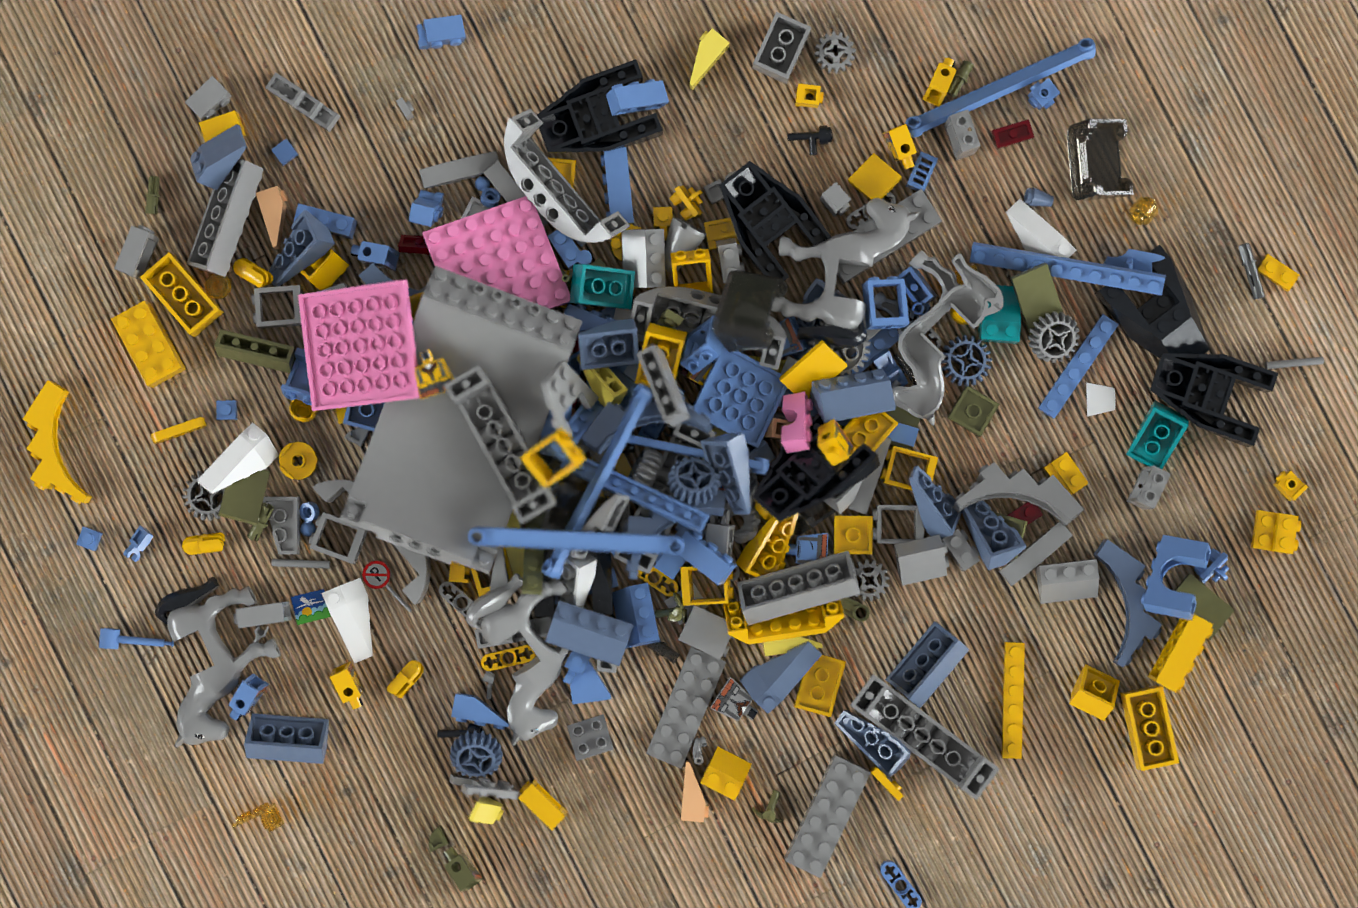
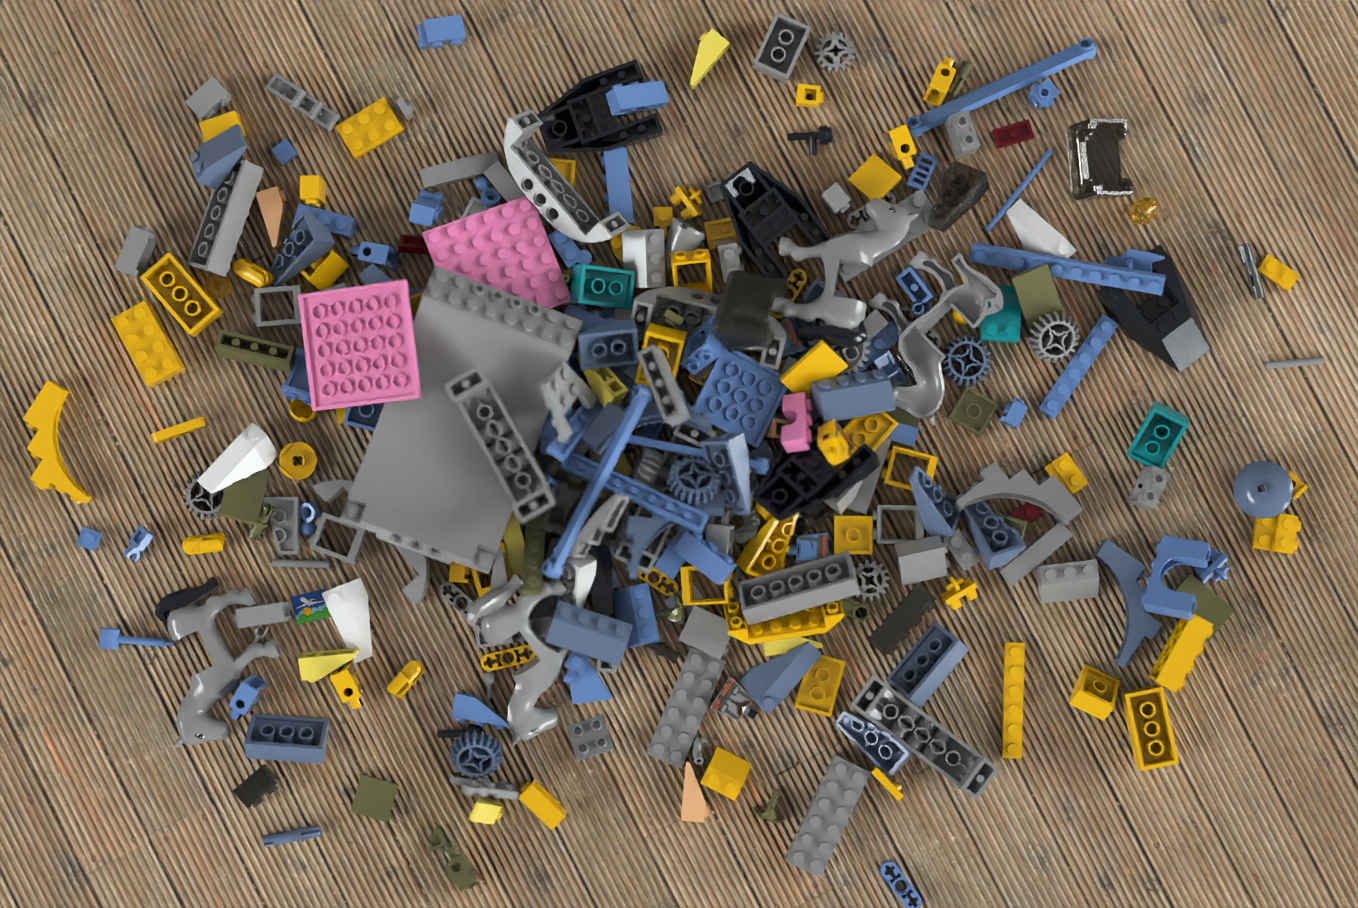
(152, 196): olive axle -> none
(226, 410): medium blue plate -> none
(256, 786): none -> clear smoke brick
(270, 817): clear yellow bracket -> none
(291, 836): none -> sand blue axle
(312, 190): none -> yellow brick
(320, 663): none -> light yellow slope
(357, 436): light grey tile -> none
(369, 128): none -> yellow plate
(374, 797): none -> olive tile
(377, 575): piece -> none
(432, 375): torso -> none
(539, 467): yellow window -> none
(576, 540): medium blue piece -> none
(800, 284): none -> yellow beam
(868, 298): medium blue window -> none
(901, 619): none -> clear smoke brick
(958, 589): none -> yellow hips
(959, 192): none -> clear smoke wedge
(1013, 413): none -> medium blue brick
(1021, 187): none -> medium blue axle
(1036, 197): sand blue cone -> none
(1099, 399): white sticker -> none
(1201, 389): black wedge -> none
(1277, 489): none -> sand blue dish

